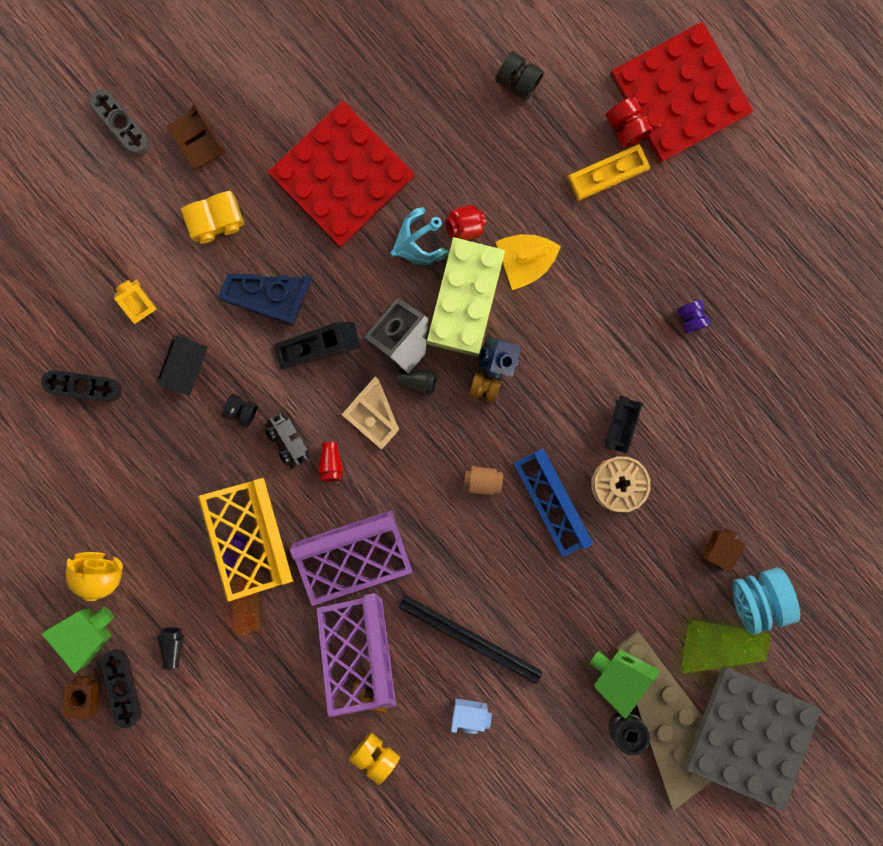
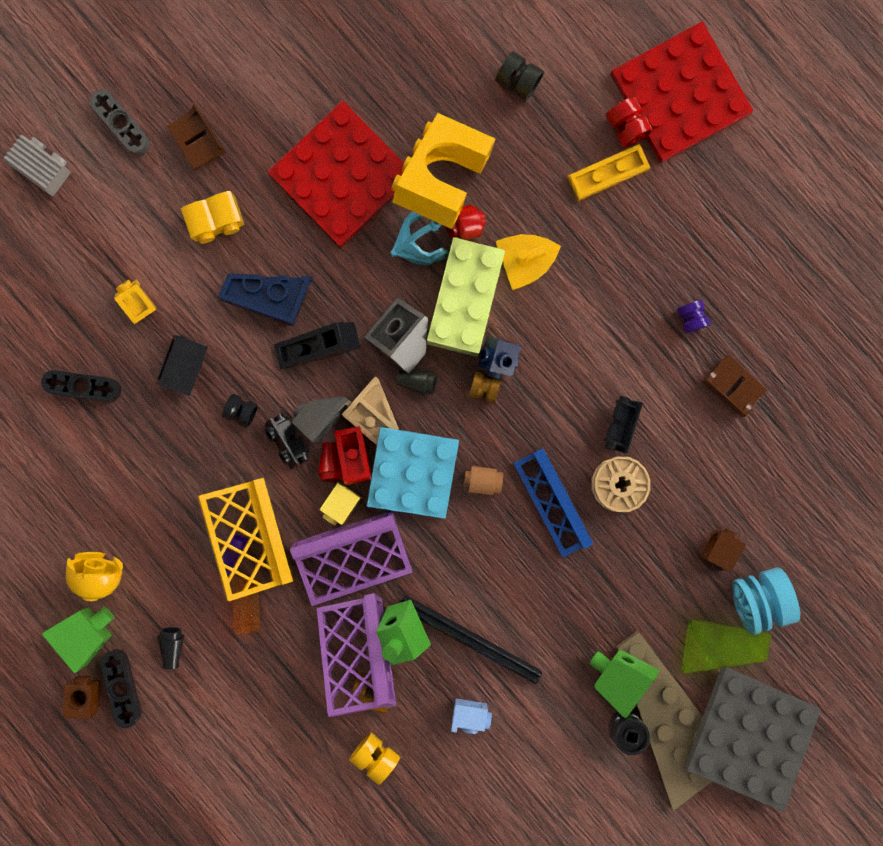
(37, 165): none -> light grey brick
(319, 416): none -> dark grey slope
(339, 504): none -> light yellow brick
(353, 455): none -> red slope
(401, 633): none -> bright green torso
(412, 472): none -> medium azure plate
(445, 141): none -> yellow arch
(745, 394): none -> reddish brown piece

